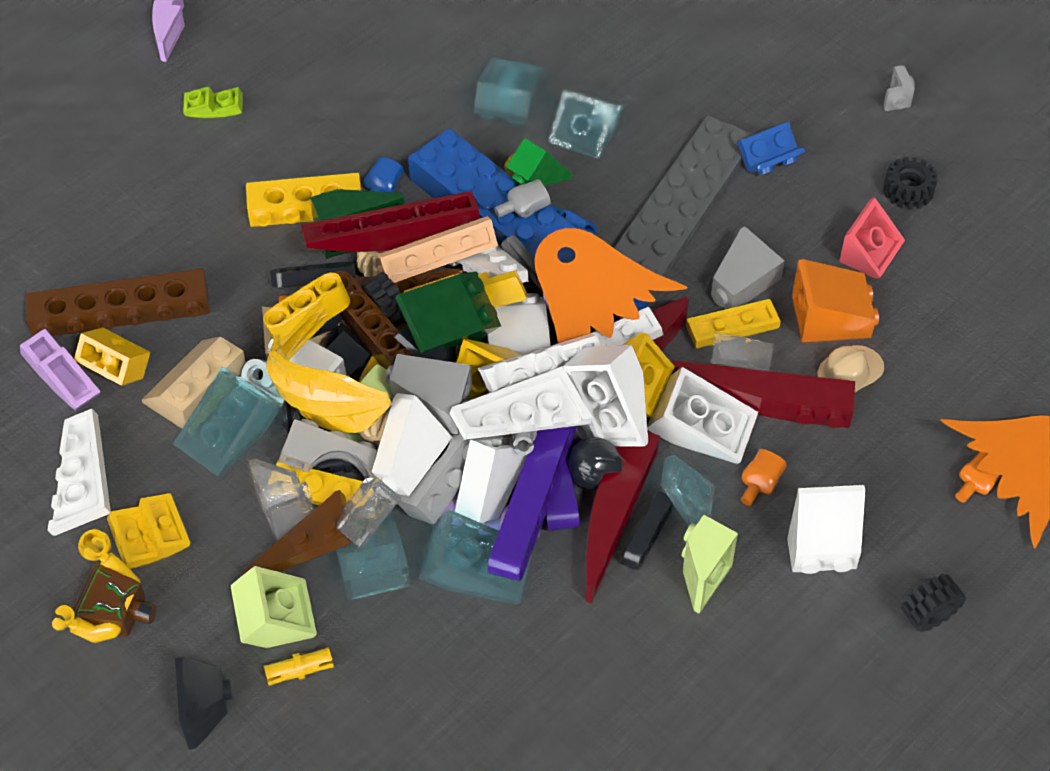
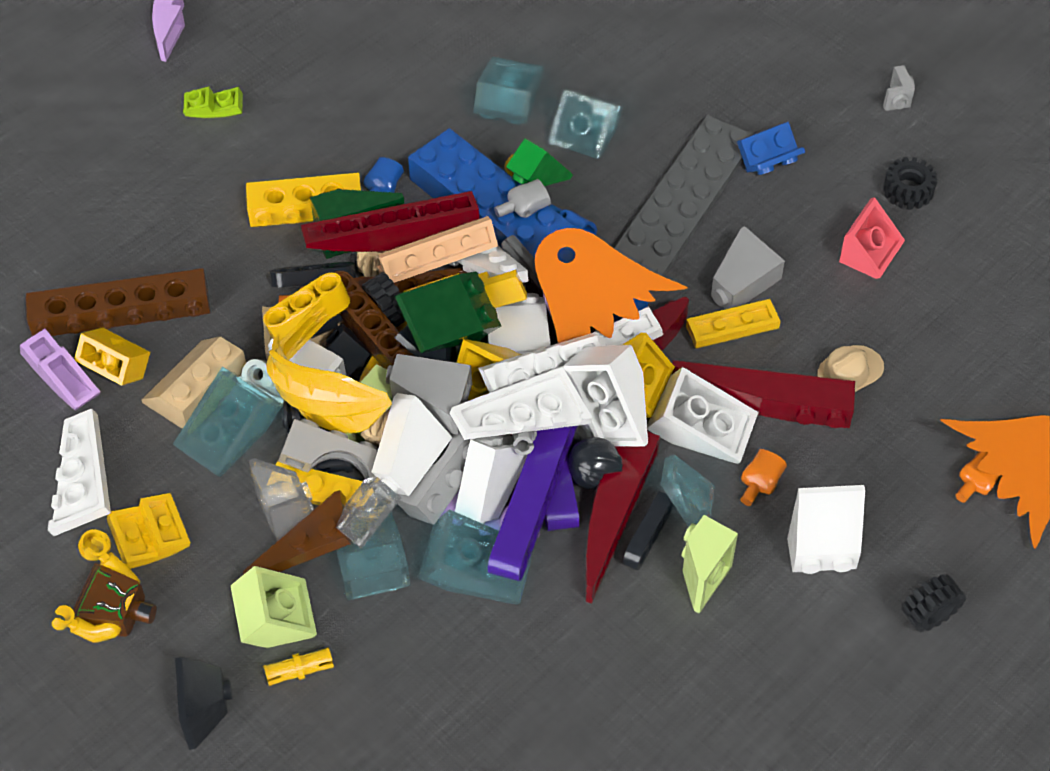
(740, 352): clear slope -> none
(832, 303): orange slope -> none

